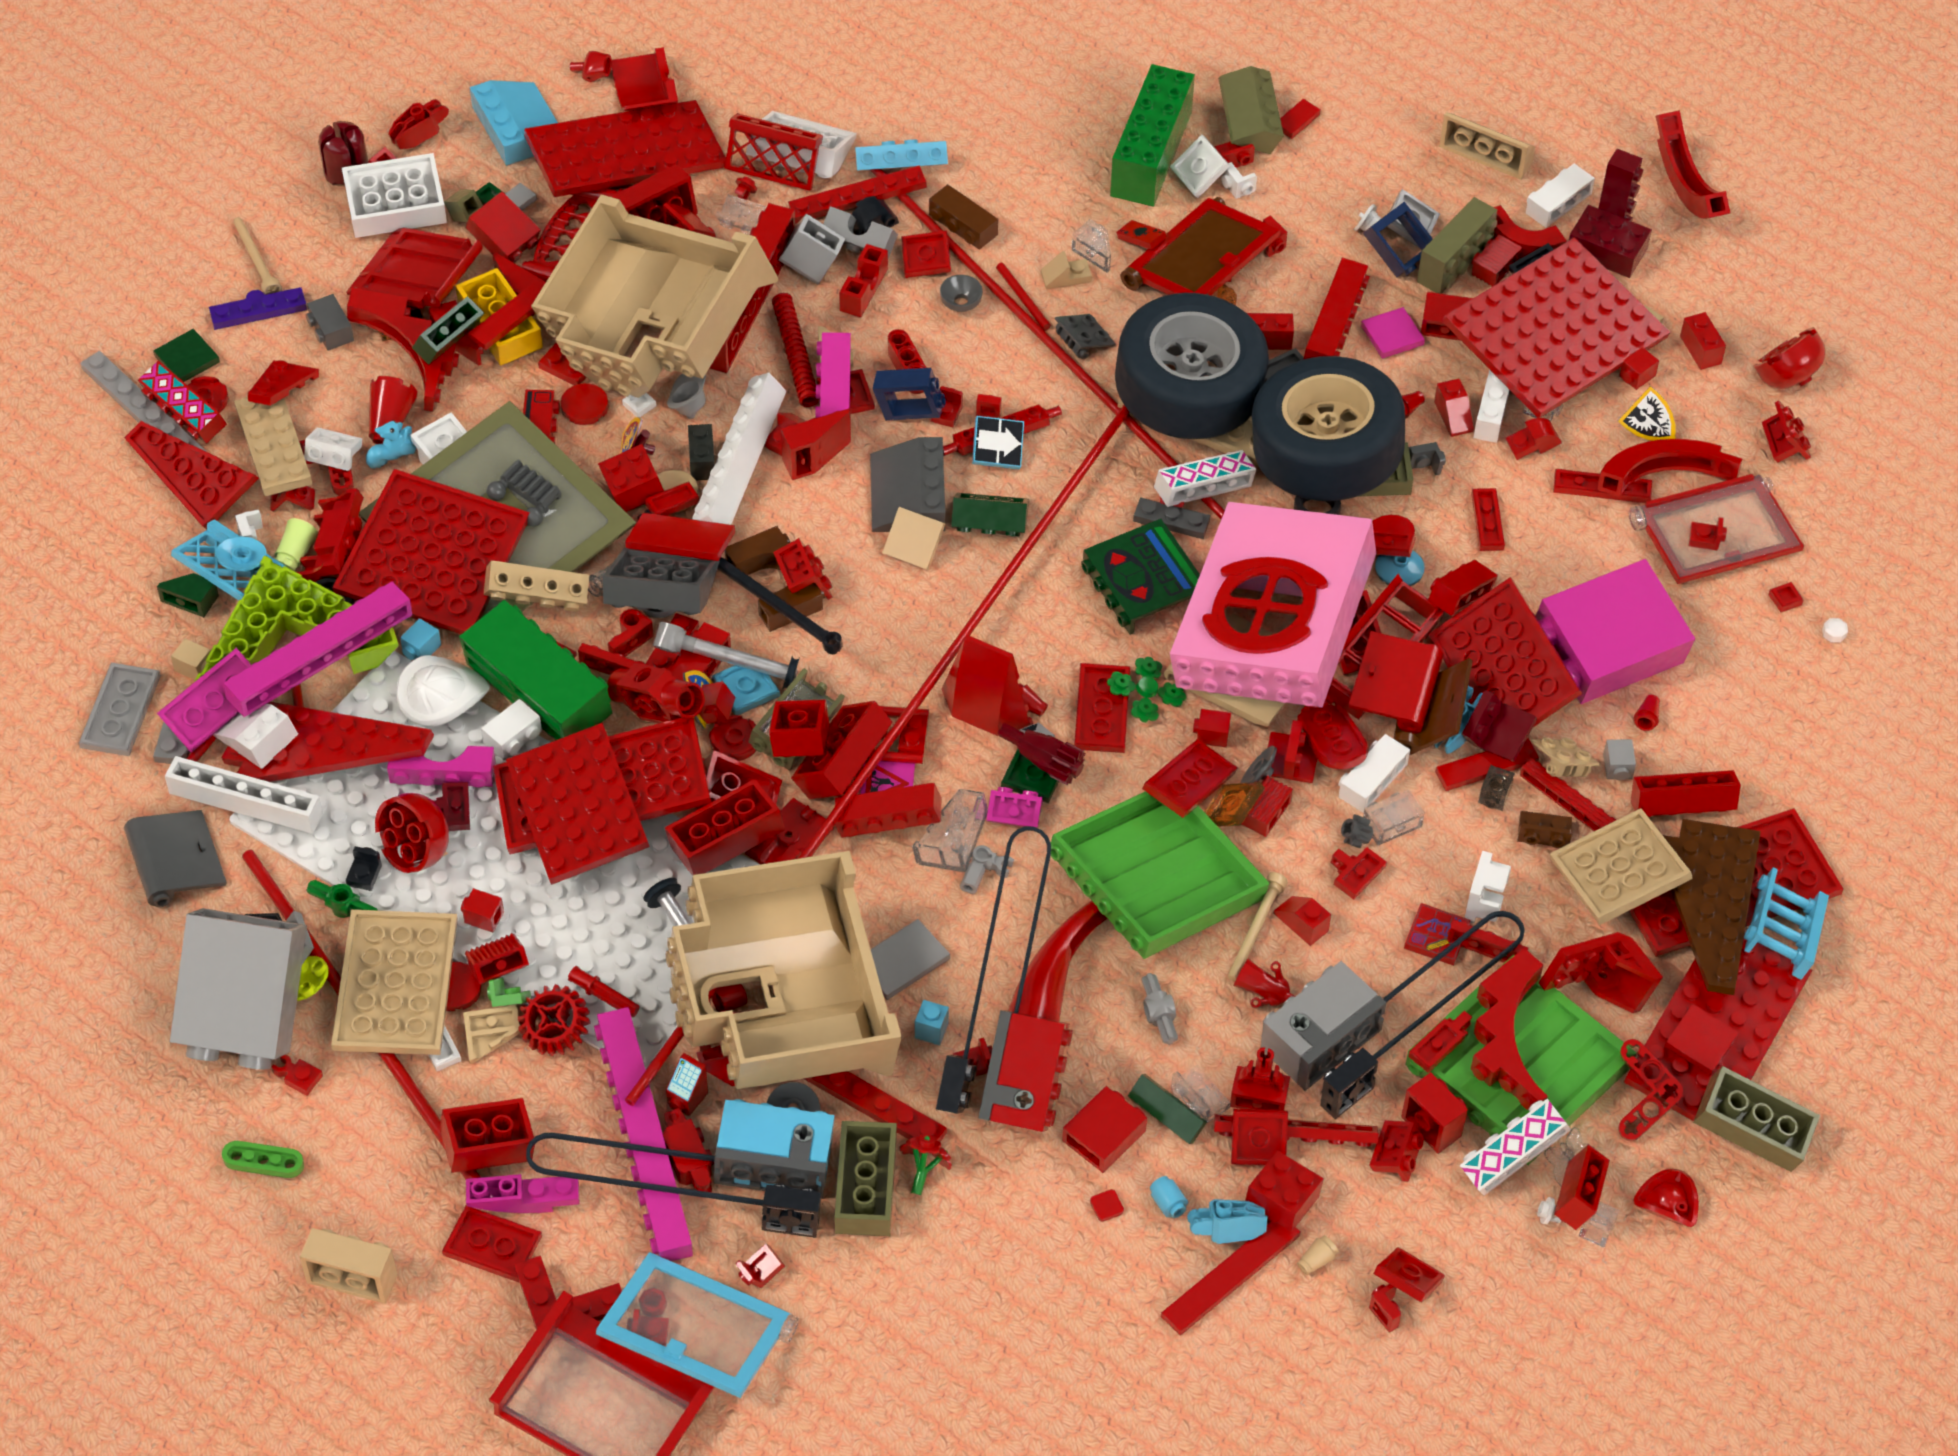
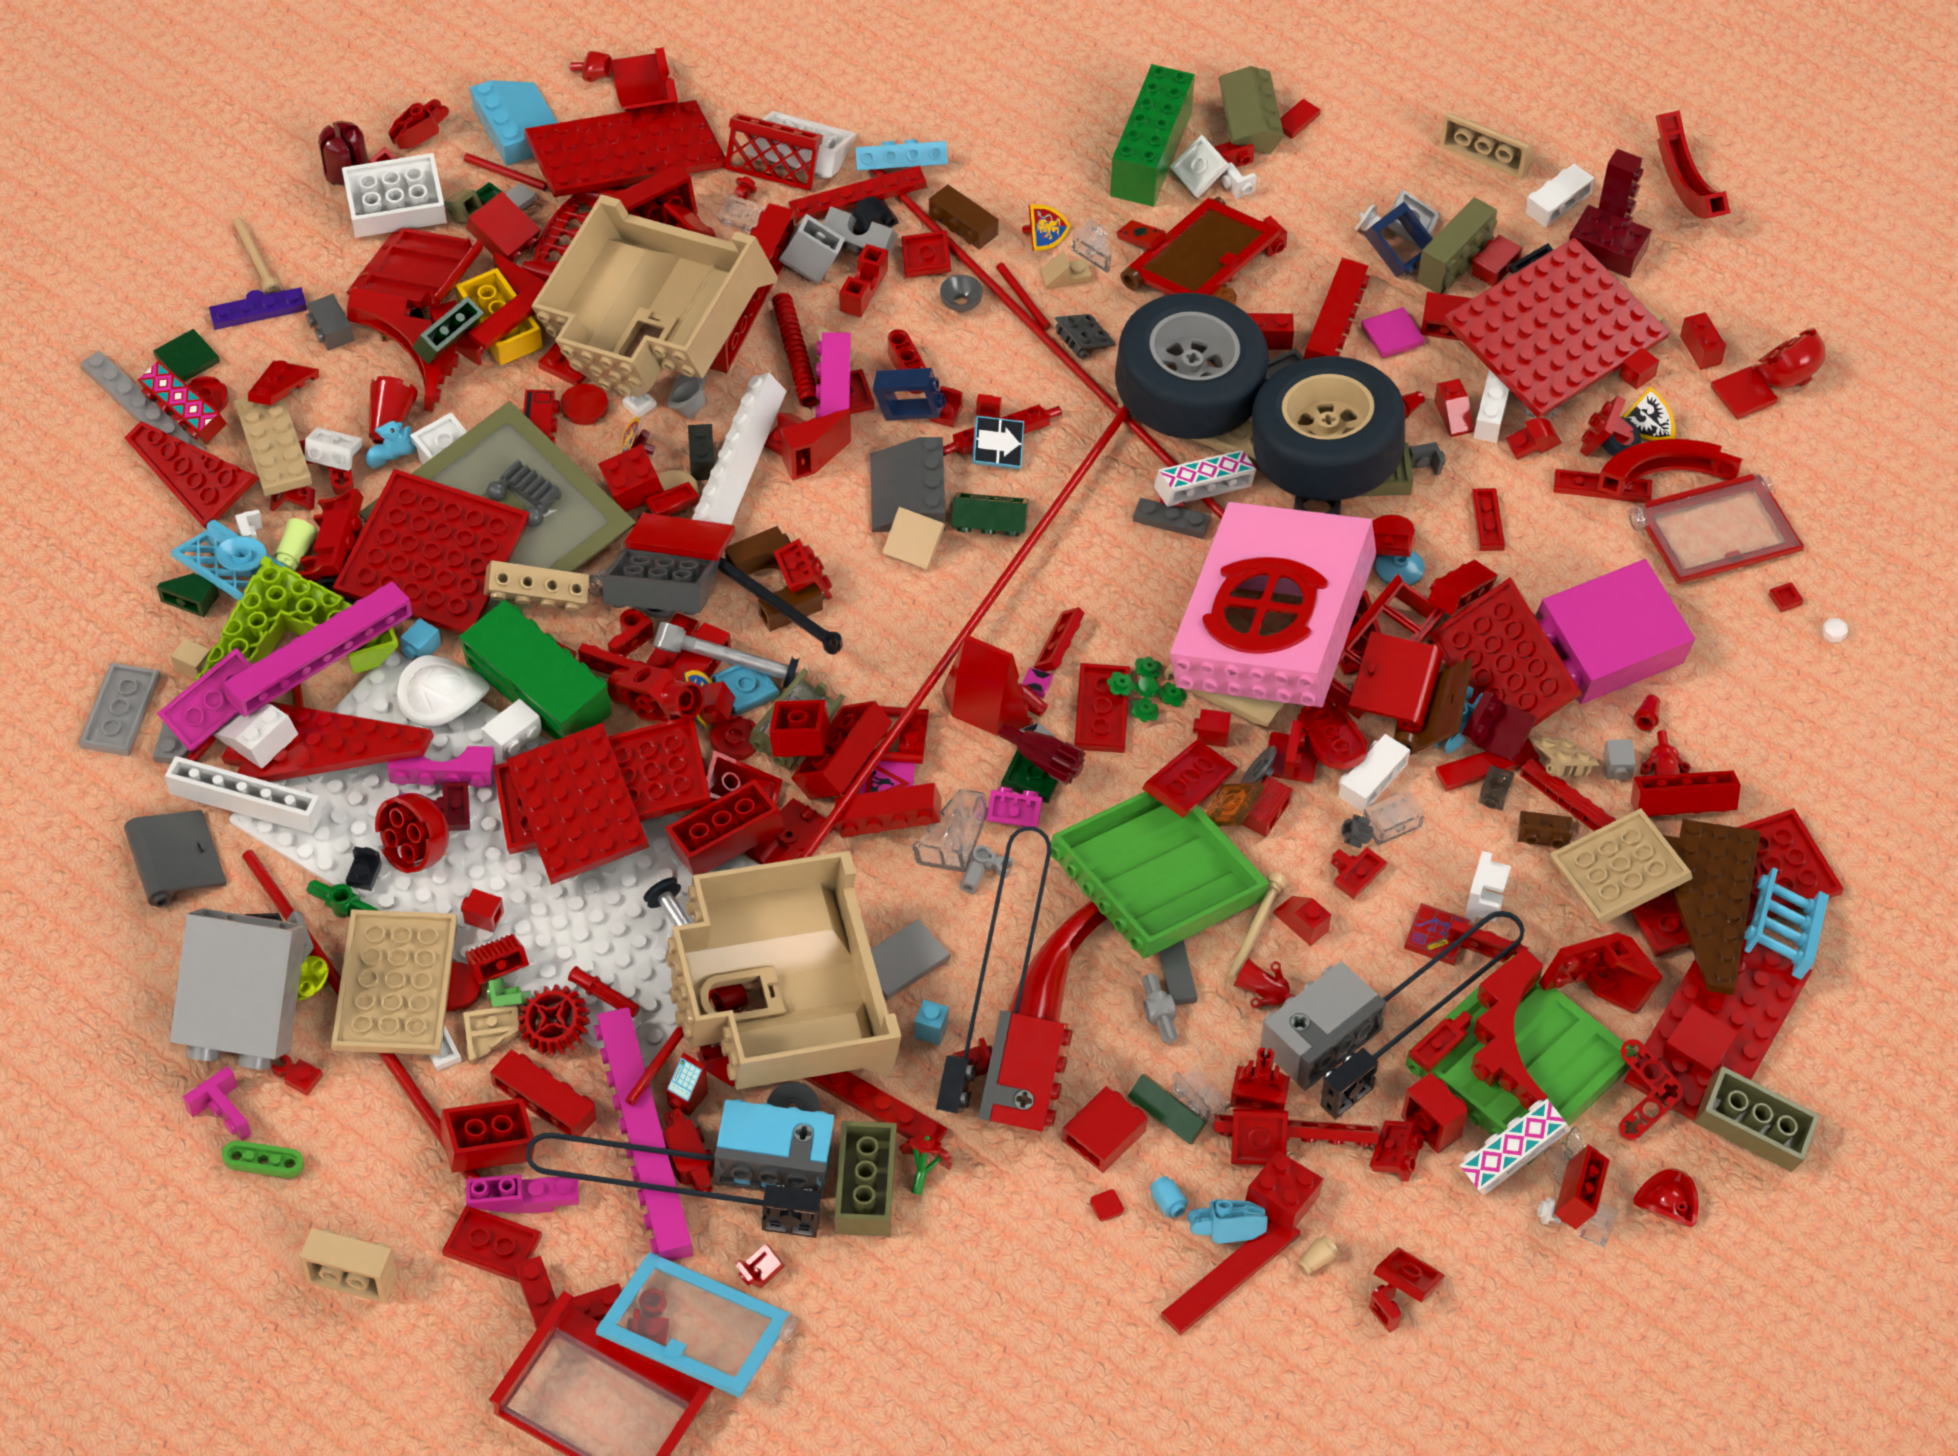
(212, 1095): none -> dark pink bracket
(504, 171): none -> red bar
(543, 1094): none -> red brick
(1038, 681): none -> dark pink tile
(1046, 227): none -> shield
(1059, 640): none -> red plate
(1140, 572): dark green panel -> none
(1178, 974): none -> dark grey tile
(1525, 238): red arch -> none
(1610, 430): none -> red plate
(1665, 758): none -> red piece
(1707, 535): red bracket -> none
(1744, 392): none -> red tile
(1786, 434): red bracket -> none

